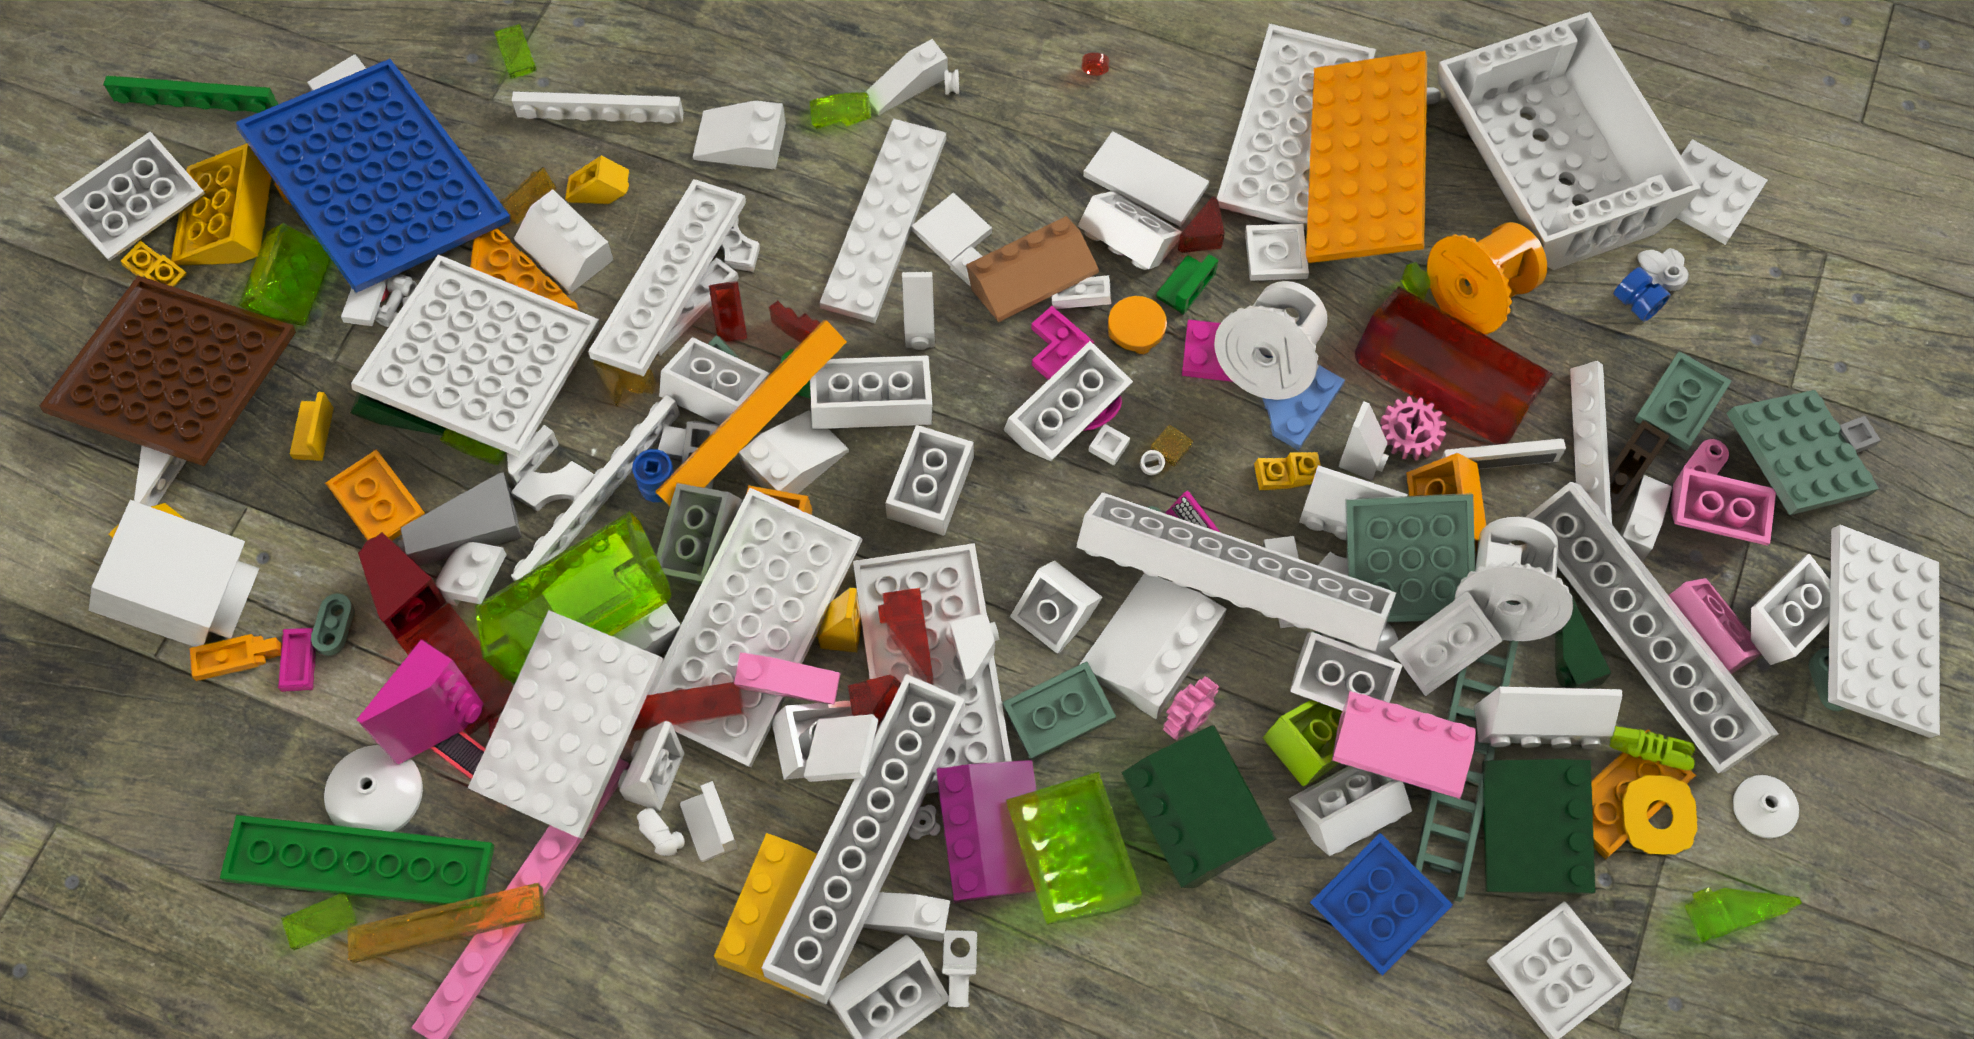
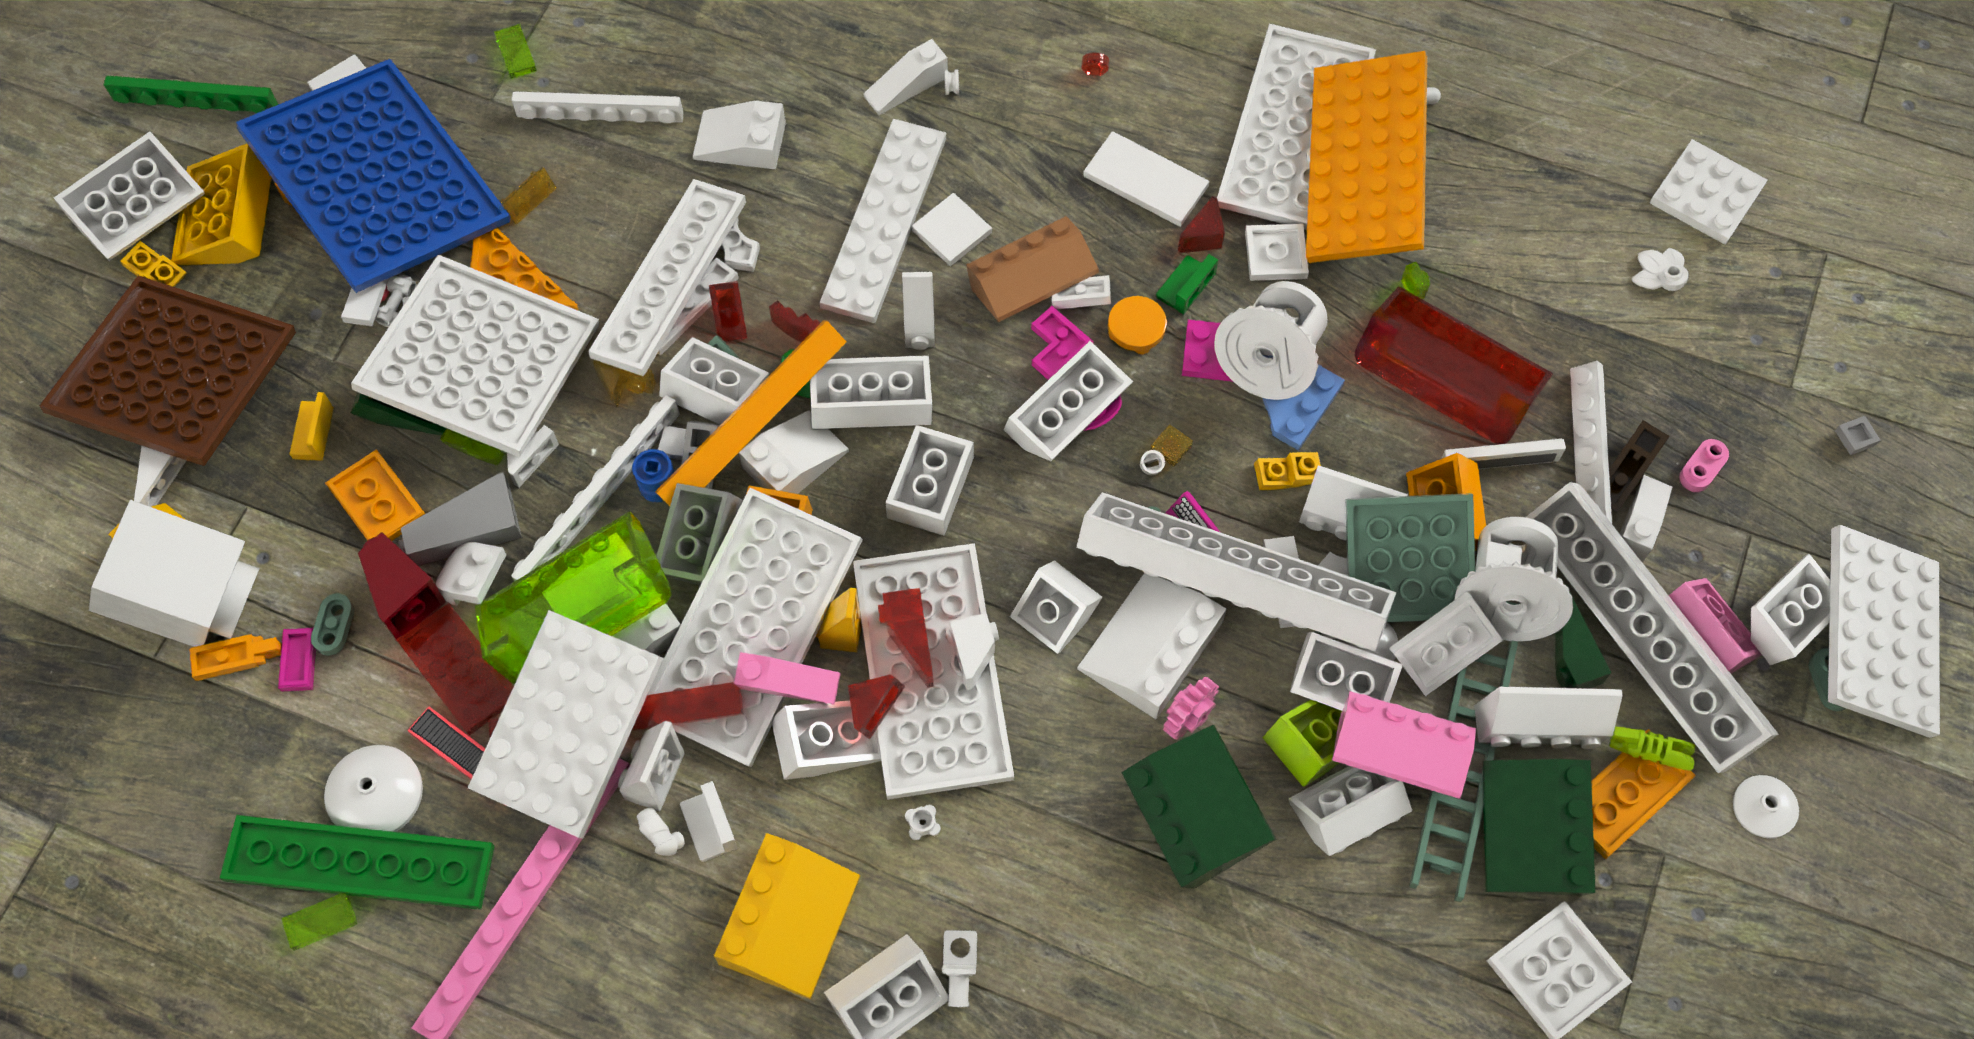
(285, 276): clear neon green slope -> none
(420, 705): dark pink slope -> none
(446, 923): clear yellow plate -> none
(541, 488): white tile -> none
(562, 242): white slope -> none
(597, 182): yellow slope -> none
(841, 748): white tile -> none
(843, 107): clear neon green slope -> none
(864, 840): white brick -> none
(909, 915): white slope -> none
(959, 264): white plate -> none
(979, 831): magenta slope -> none
(1058, 710): sand green plate -> none
(1074, 850): clear neon green slope -> none
(1109, 444): white plate -> none
(1128, 229): white slope -> none
(1365, 445): white slope -> none
(1381, 904): blue plate -> none
(1427, 433): bright pink gear -> none
(1492, 270): light orange piece -> none
(1594, 134): white slope -> none
(1641, 833): yellow piece -> none
(1642, 294): blue wheel -> none
(1683, 400): sand green plate -> none
(1723, 506): bright pink slope -> none
(1734, 909): clear neon green slope -> none
(1802, 451): sand green plate -> none

